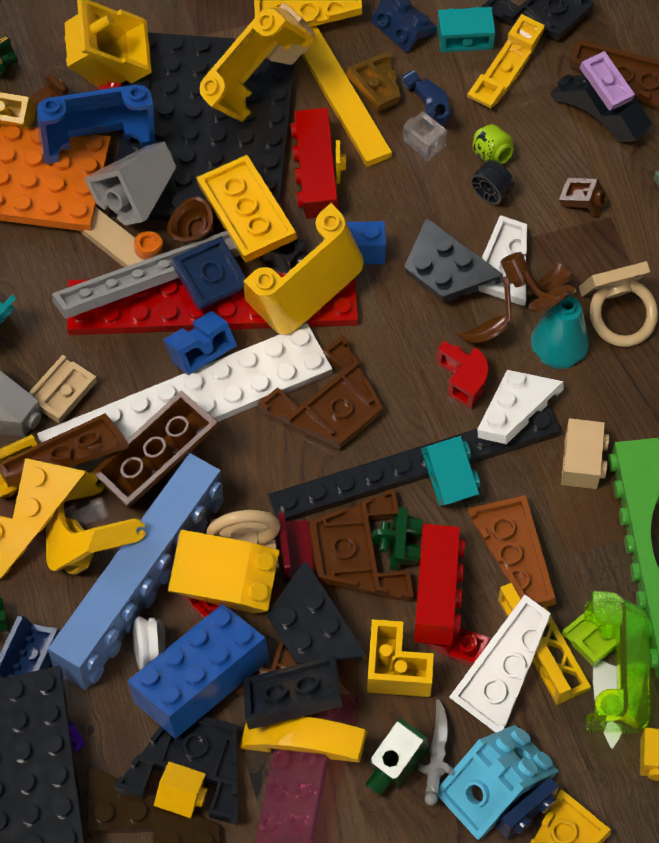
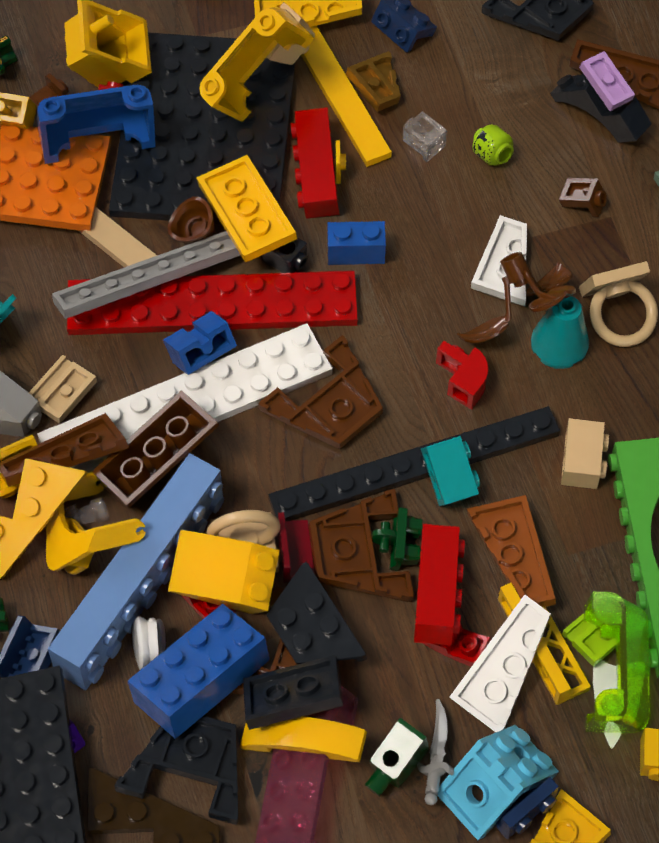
(133, 183): light grey slope -> none
(148, 245): orange tile -> none
(180, 790): yellow brick -> none
(209, 273): dark blue tile -> none
(312, 283): yellow windscreen -> none
(393, 669): yellow brick -> none
(430, 94): dark blue arm -> none
(447, 265): black wing -> none
(465, 29): teal brick -> none
(492, 182): black wheel -> none
(508, 63): yellow slope -> none
(515, 403): white wing -> none

